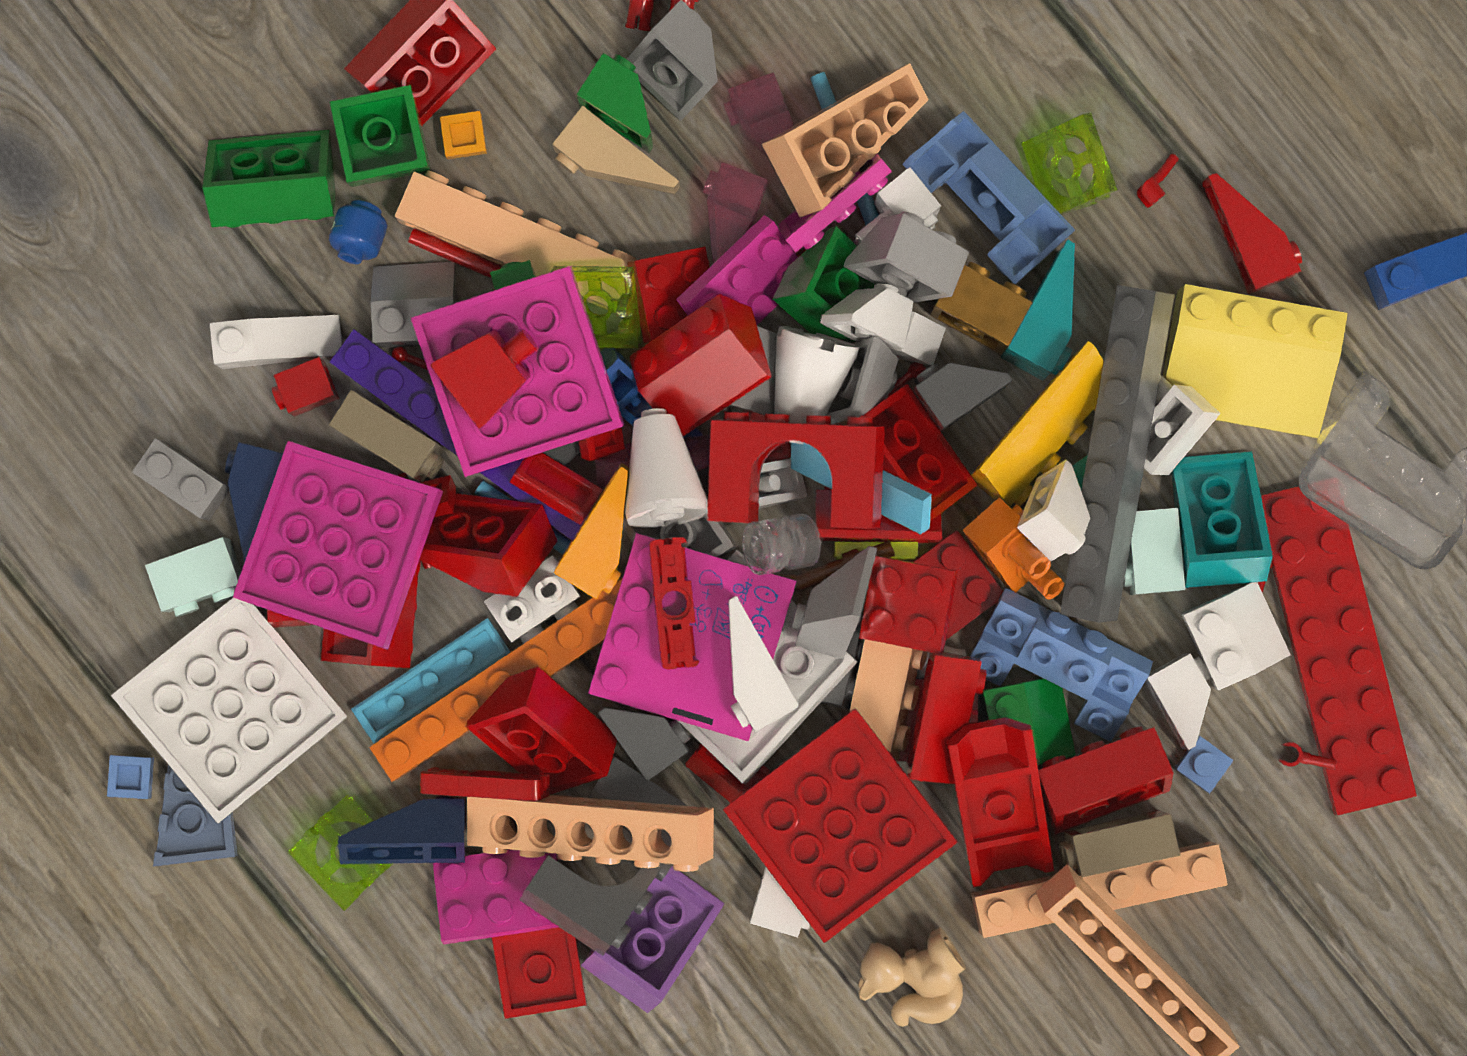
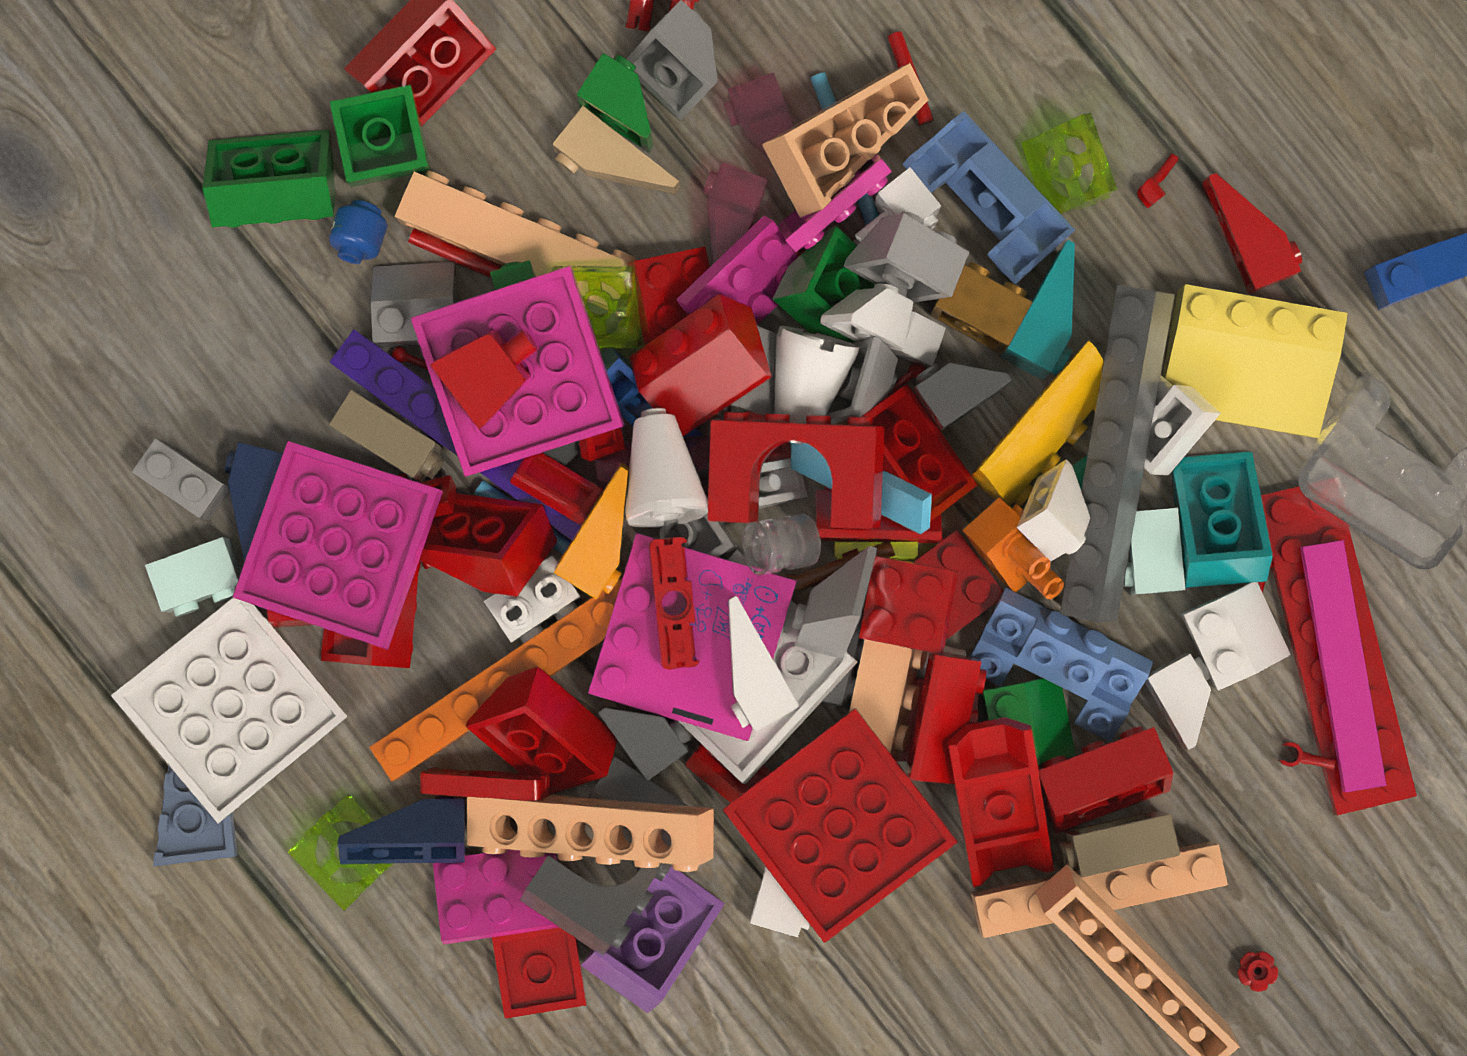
(130, 777): medium blue plate -> none
(274, 340): white slope -> none
(304, 387): red brick -> none
(431, 680): medium azure tile -> none
(463, 135): light orange plate -> none
(903, 57): none -> red piece
(929, 972): tan animal -> none
(1204, 765): medium blue plate -> none
(1249, 963): none -> red plate
(1343, 666): none -> dark pink tile

